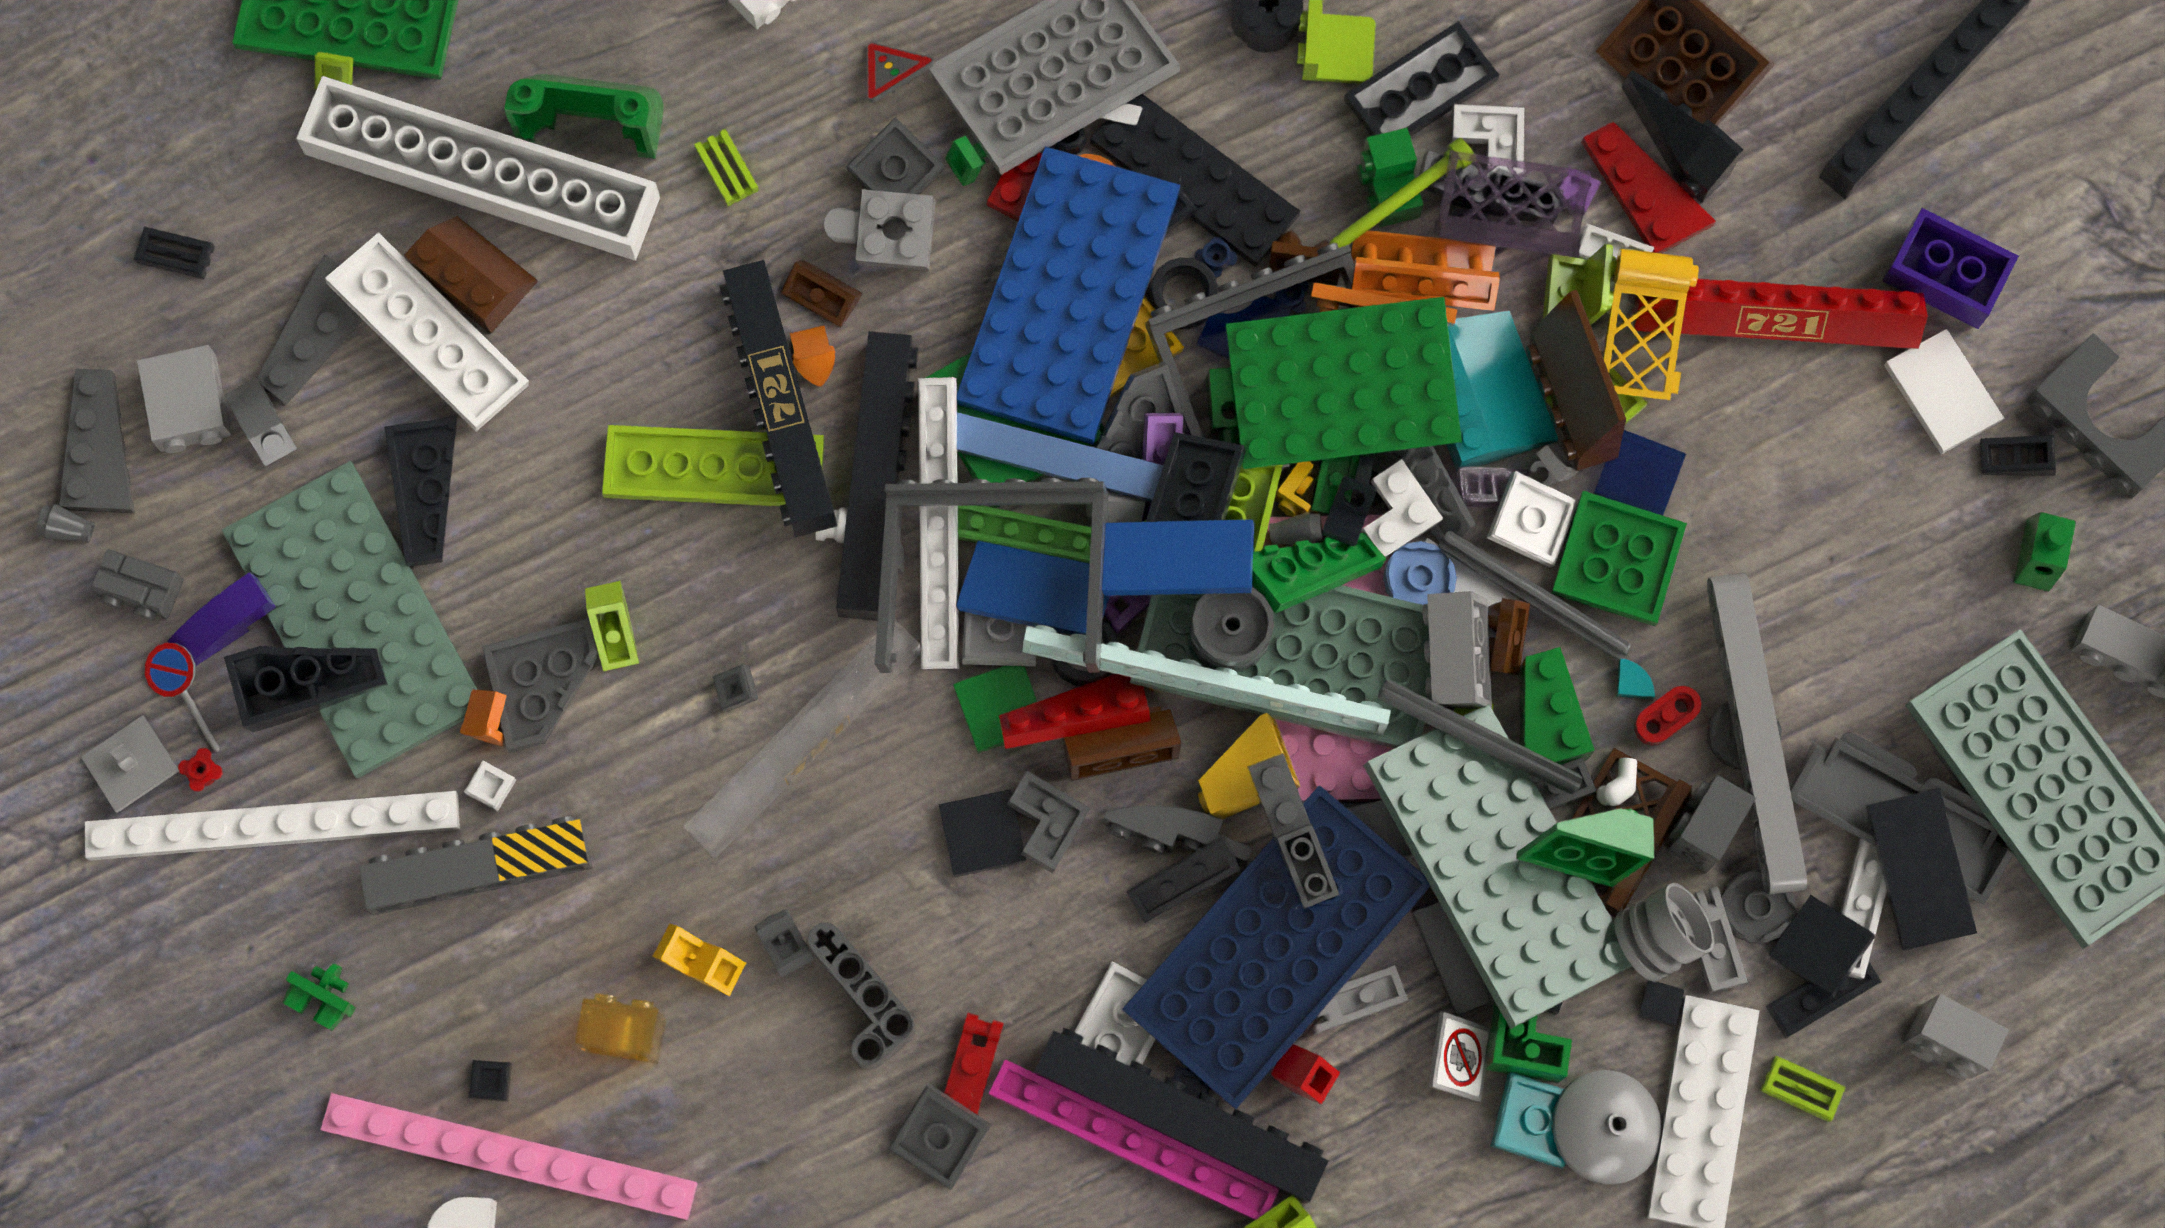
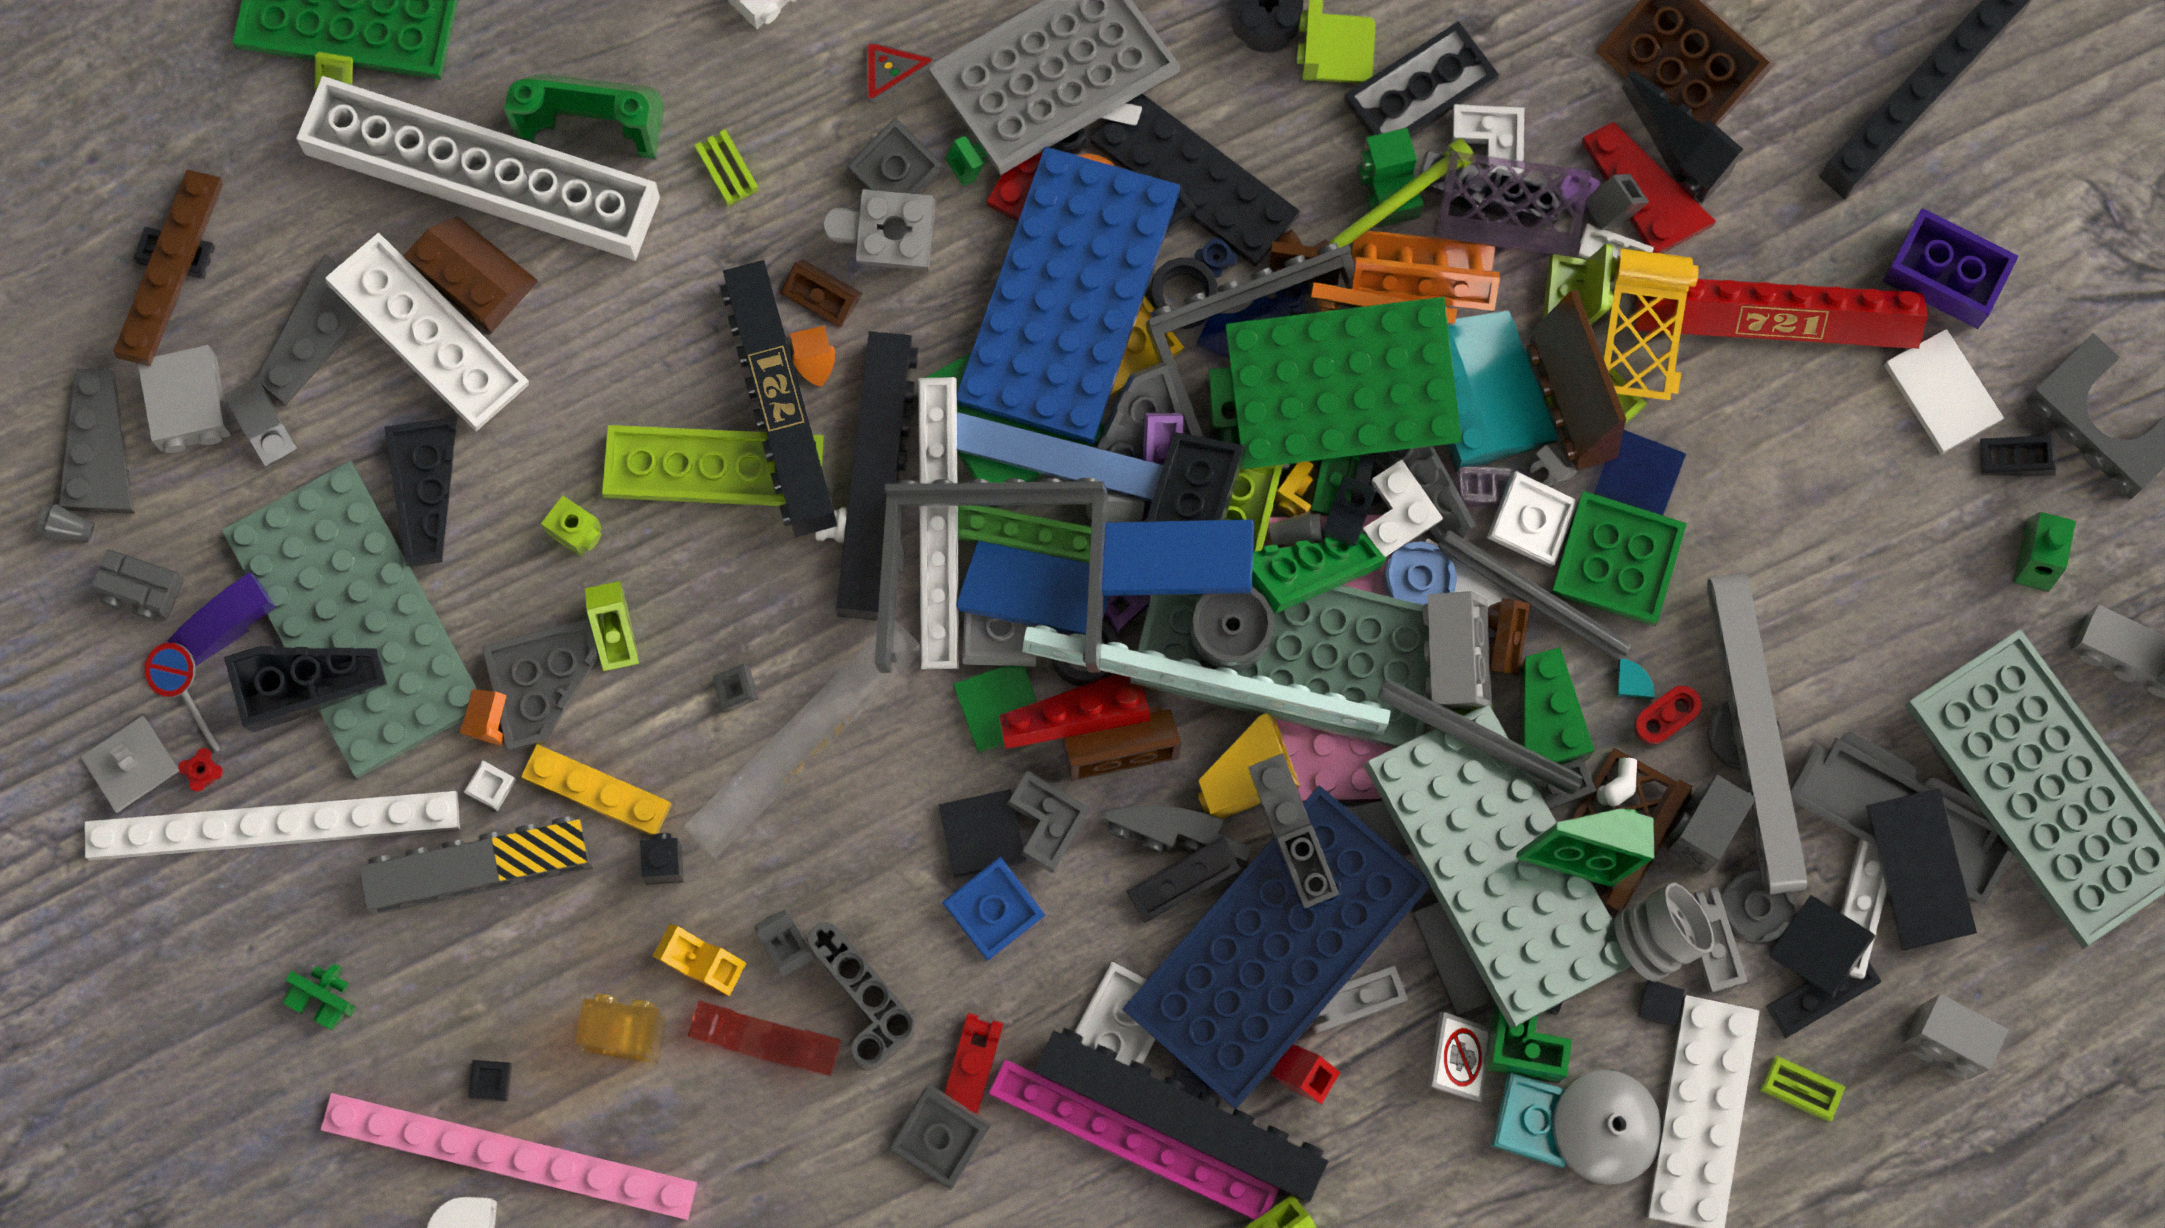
(168, 268): none -> reddish brown plate
(572, 526): none -> lime brick
(596, 790): none -> yellow plate
(661, 859): none -> black brick
(764, 1039): none -> clear red slope
(993, 908): none -> blue plate
(1615, 201): none -> dark grey brick

